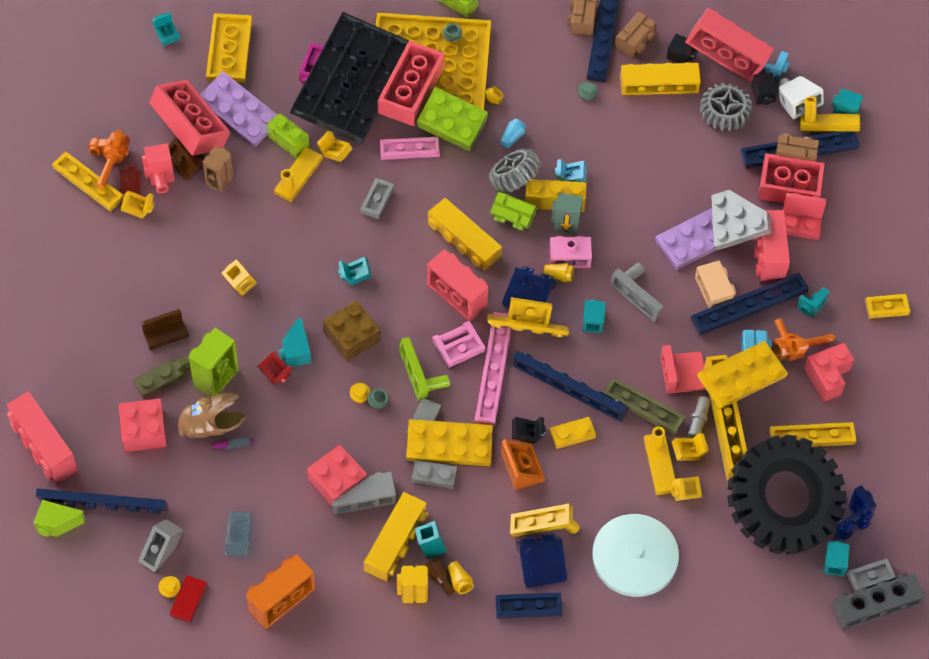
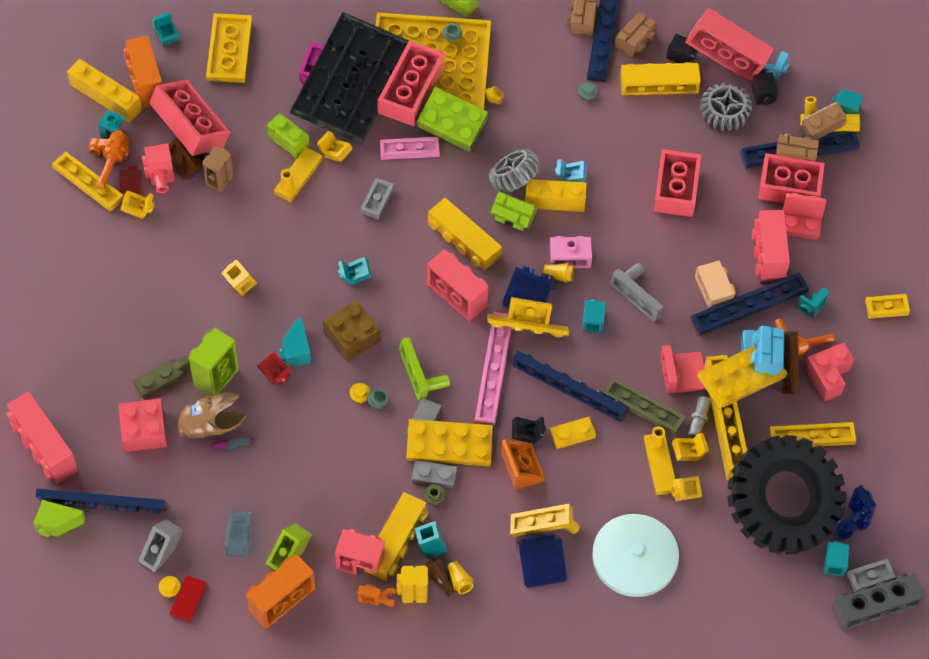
(104, 90): none -> yellow brick
(110, 123): none -> teal bracket
(142, 68): none -> orange brick
(164, 329): reddish brown panel -> none
(238, 108): lavender plate -> none
(290, 542): none -> lime slope
(335, 474): coral brick -> none
(358, 552): none -> coral brick
(372, 492): light grey slope -> none
(373, 595): none -> orange plate
(434, 500): none -> olive plate
(459, 349): bright pink plate -> none
(513, 132): medium azure cone -> none
(528, 605): dark blue plate -> none
(566, 213): sand green brick -> none
(677, 183): none -> coral brick
(688, 240): lavender plate -> none
(737, 220): plate -> none
(768, 351): none -> medium azure brick
(790, 384): none -> reddish brown tile
(793, 95): white torso -> none
(824, 121): none -> medium nougat brick

